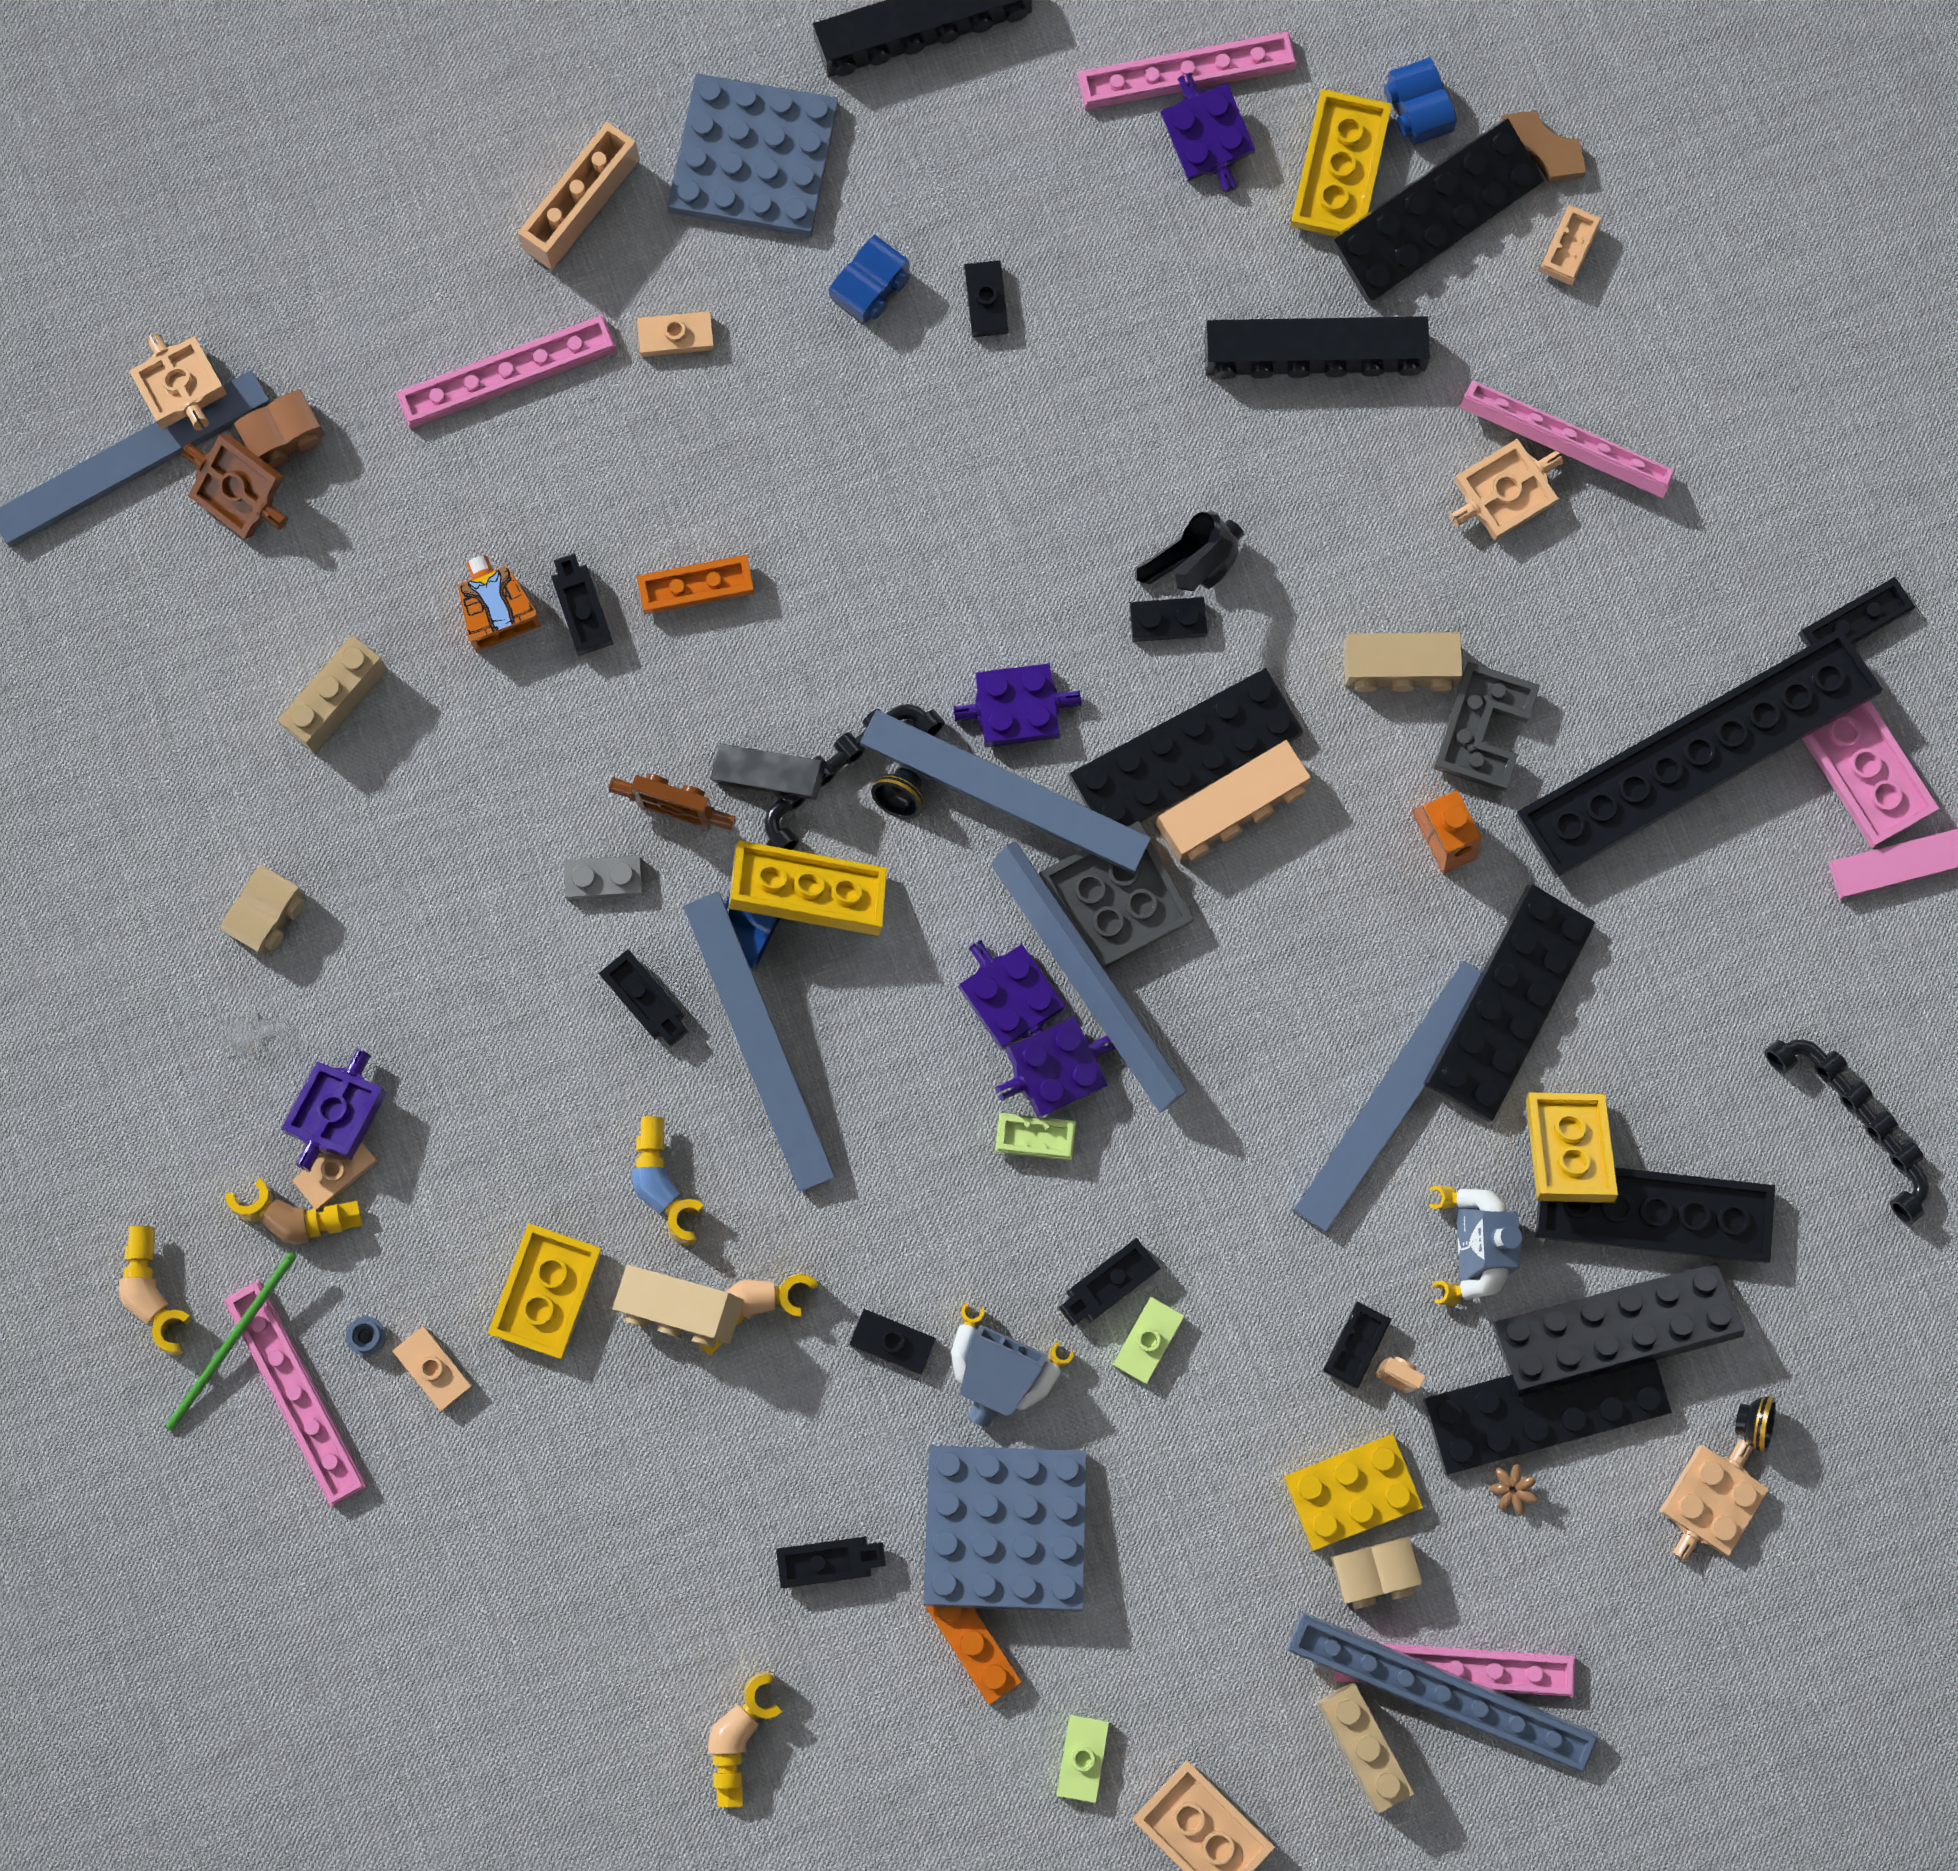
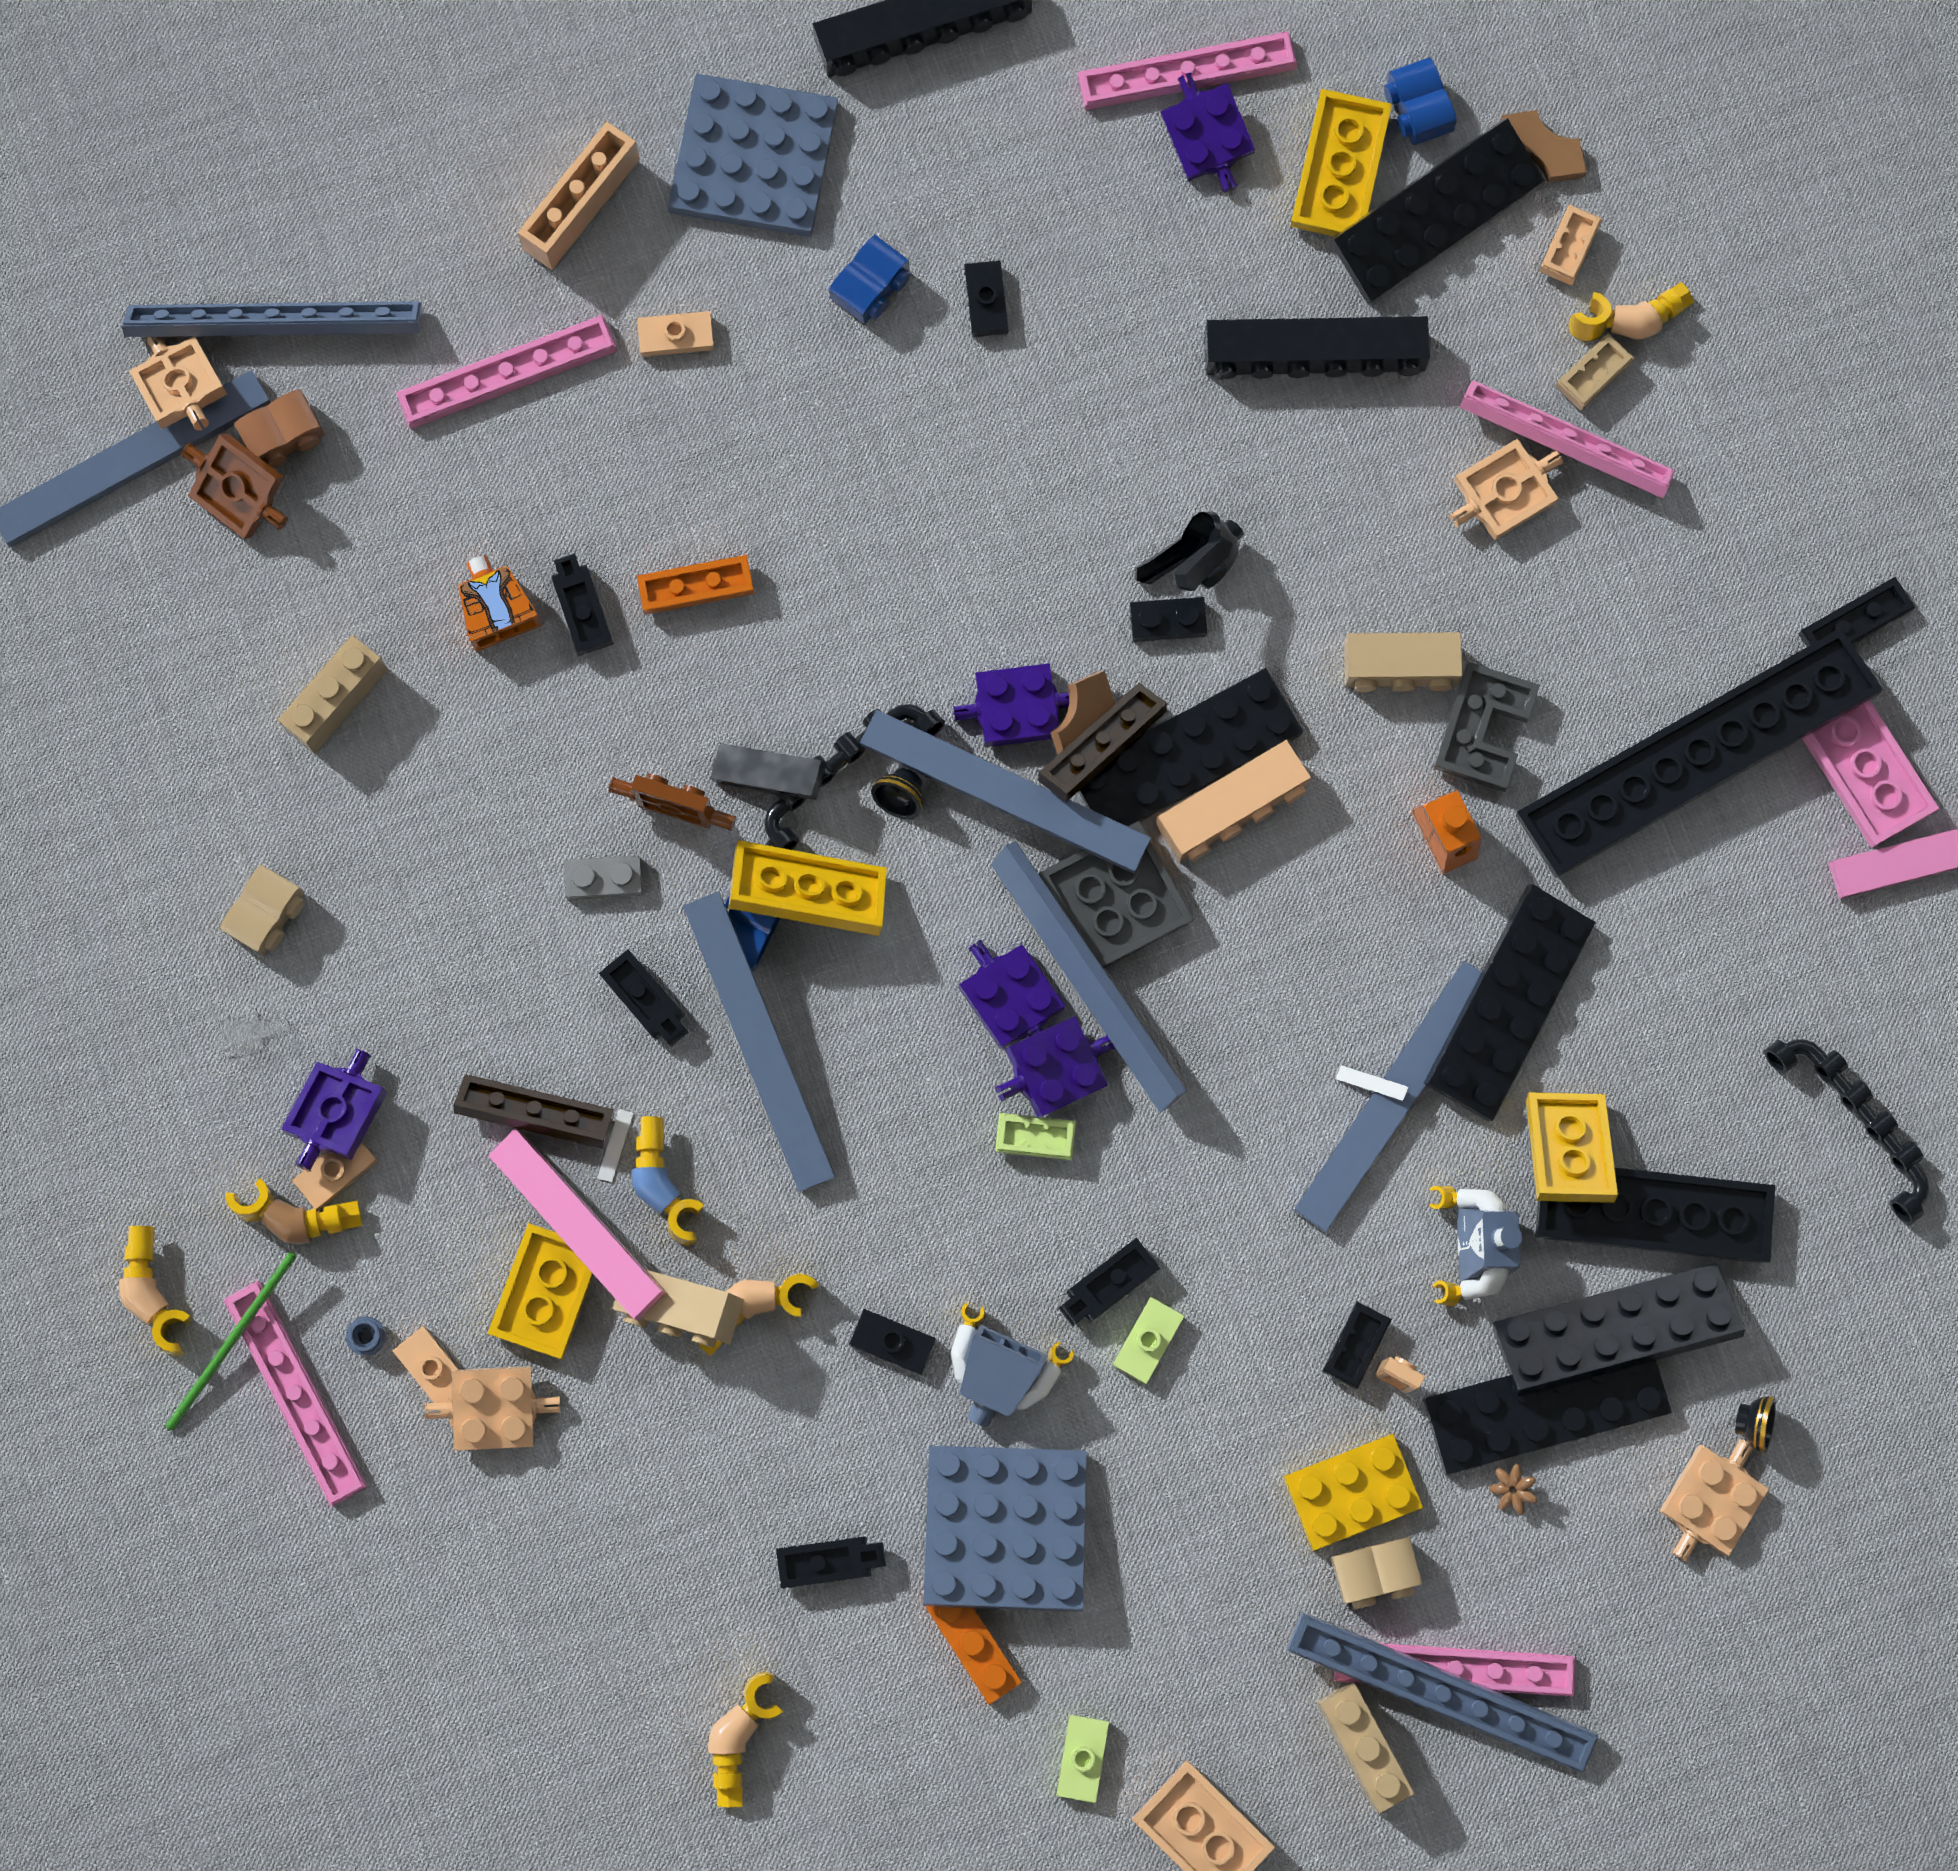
(272, 319): none -> sand blue tile
(492, 1408): none -> light nougat plate
(534, 1111): none -> dark brown plate
(577, 1224): none -> bright pink tile
(615, 1145): none -> white sticker
(1087, 702): none -> medium nougat tile
(1102, 742): none -> dark brown plate
(1372, 1083): none -> white sticker
(1594, 372): none -> tan plate
(1630, 321): none -> yellow piece

